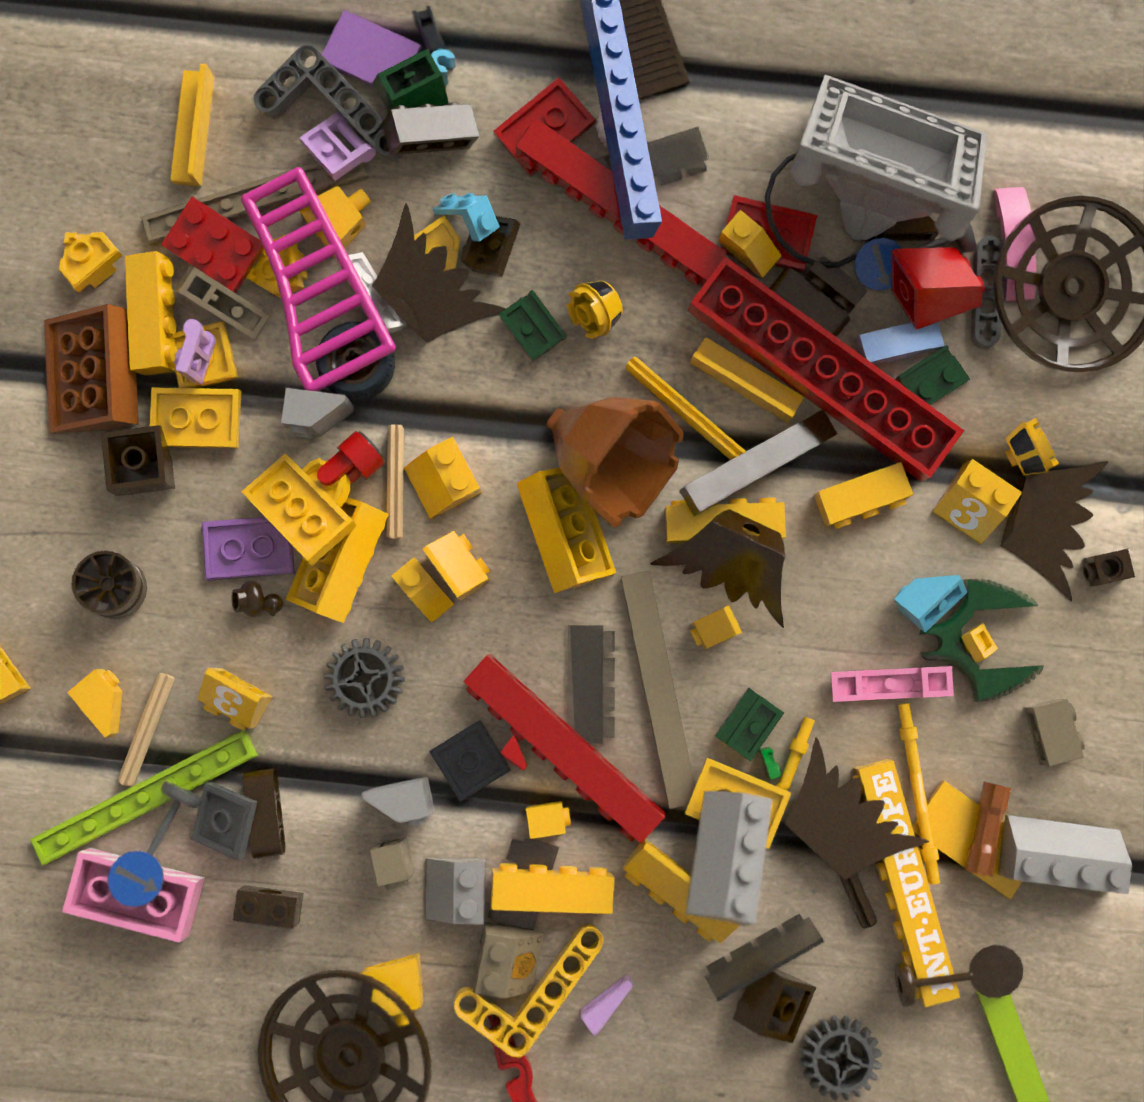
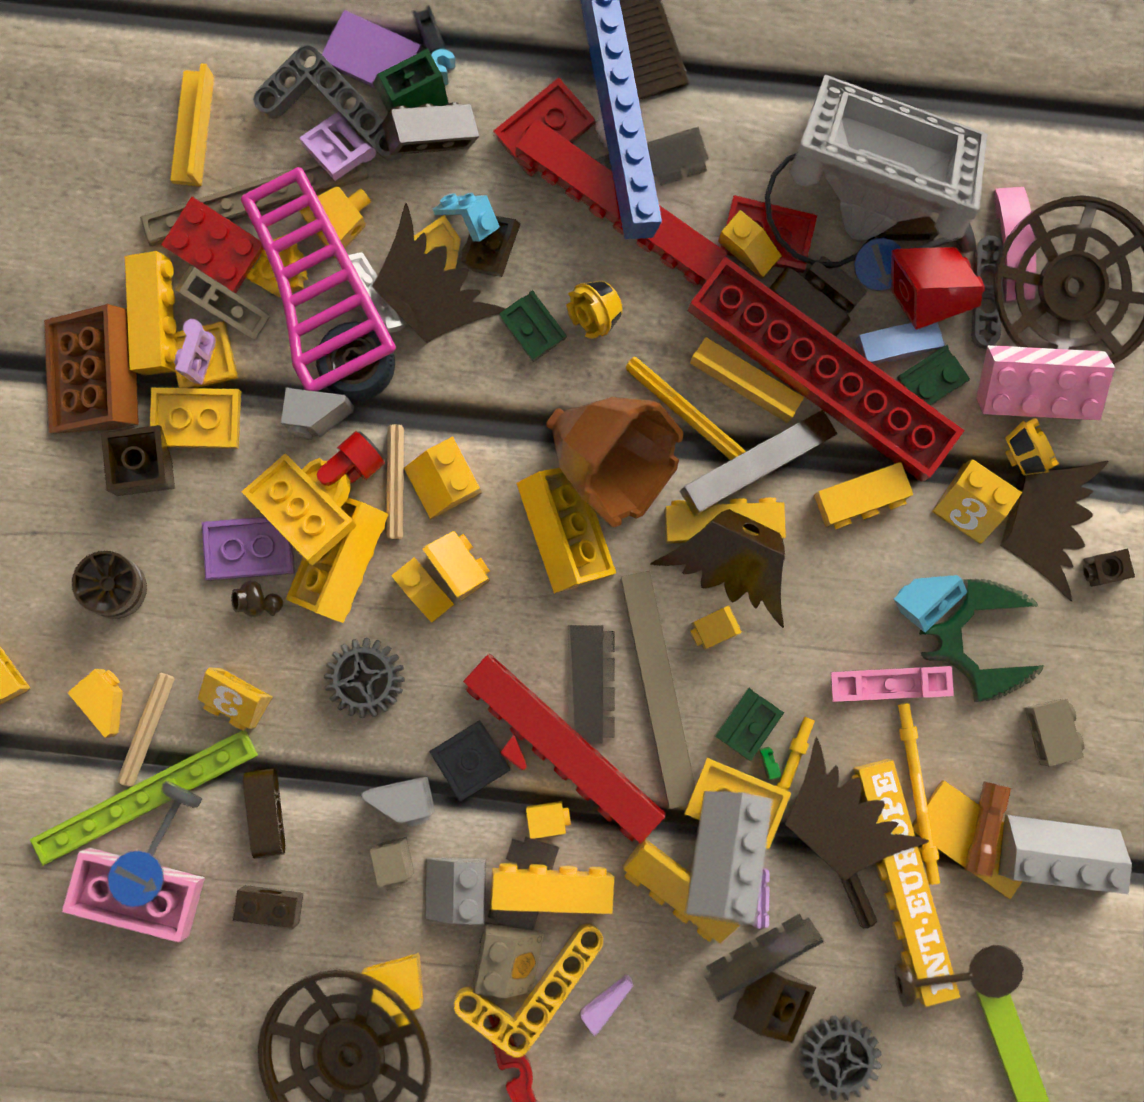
(88, 259): yellow plate -> none
(224, 820): dark grey tile -> none
(762, 917): none -> lavender axle
(979, 643): yellow plate -> none
(1044, 382): none -> bright pink brick

